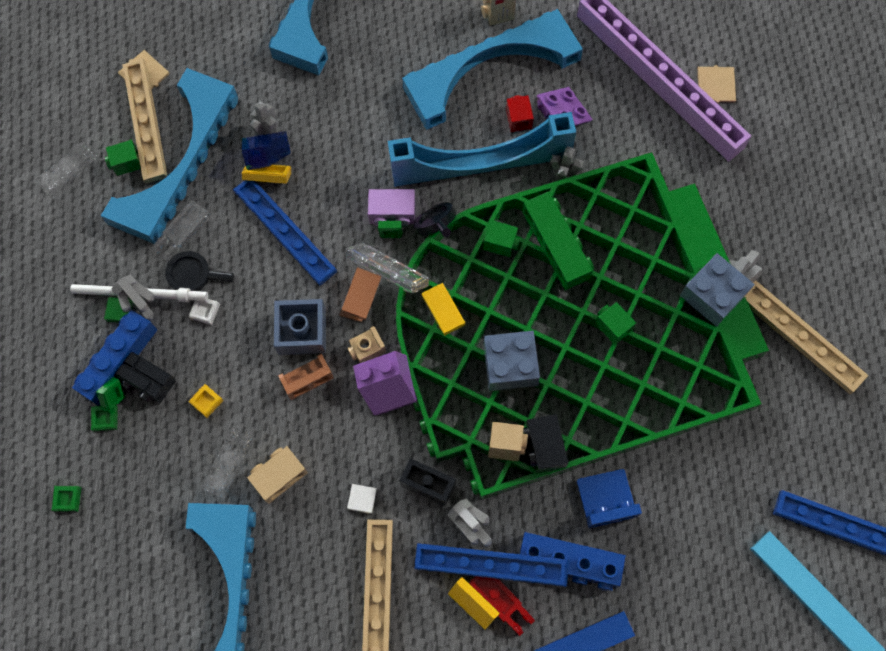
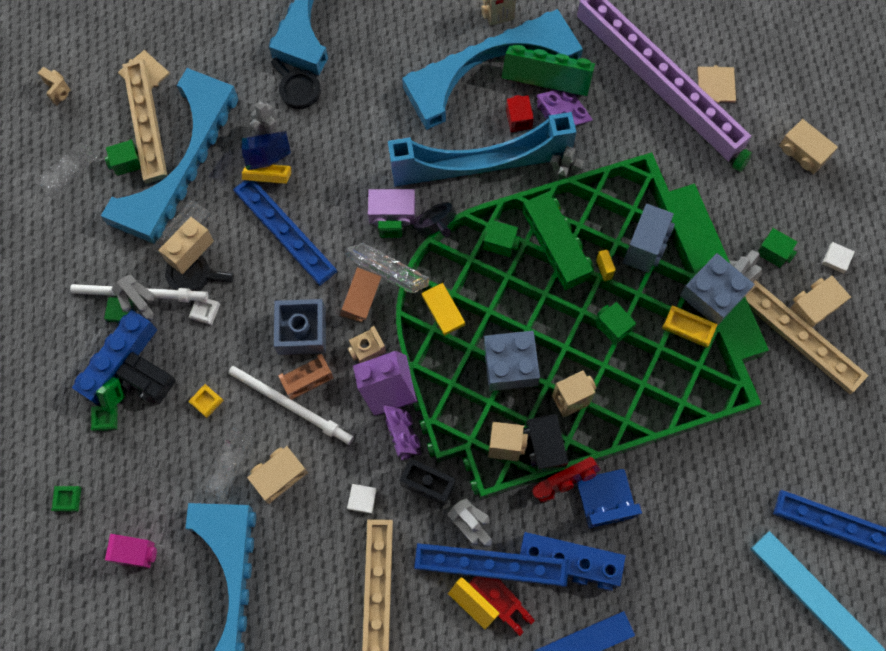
(59, 89): none -> tan bracket
(130, 551): none -> dark pink slope
(186, 245): none -> tan brick
(297, 88): none -> black piece
(329, 427): none -> white bar
(399, 425): none -> medium lavender hinge
(548, 70): none -> green brick
(565, 479): none -> red hinge
(574, 393): none -> tan brick
(605, 265): none -> yellow tile
(649, 238): none -> sand blue brick
(689, 326): none -> yellow tile
(742, 160): none -> green tile
(778, 248): none -> green brick
(808, 146): none -> tan brick
(820, 301): none -> tan brick
(838, 257): none -> white tile

